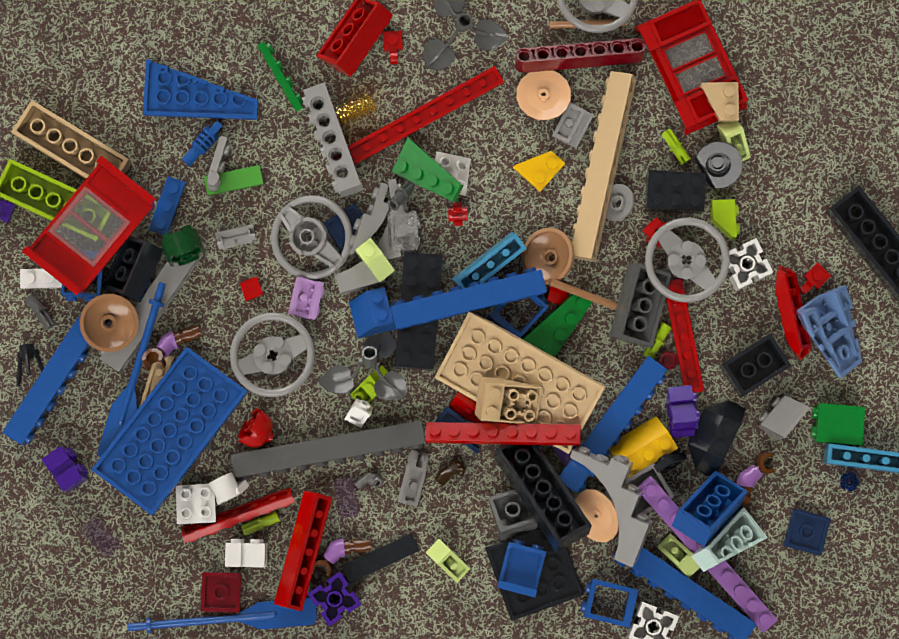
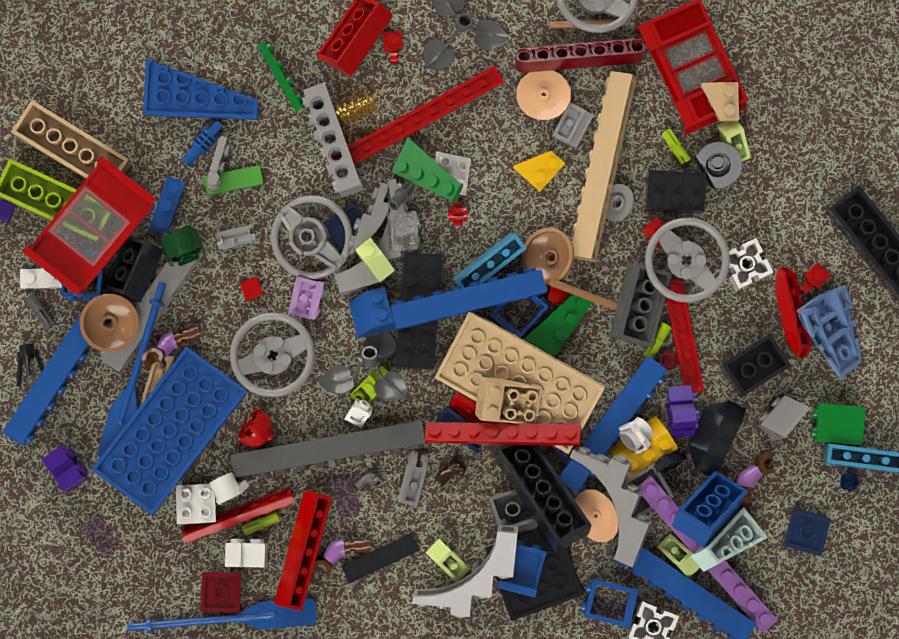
(322, 597): dark purple brick -> none
(458, 595): none -> arch
(635, 435): none -> white piece
(723, 216): lime slope -> none

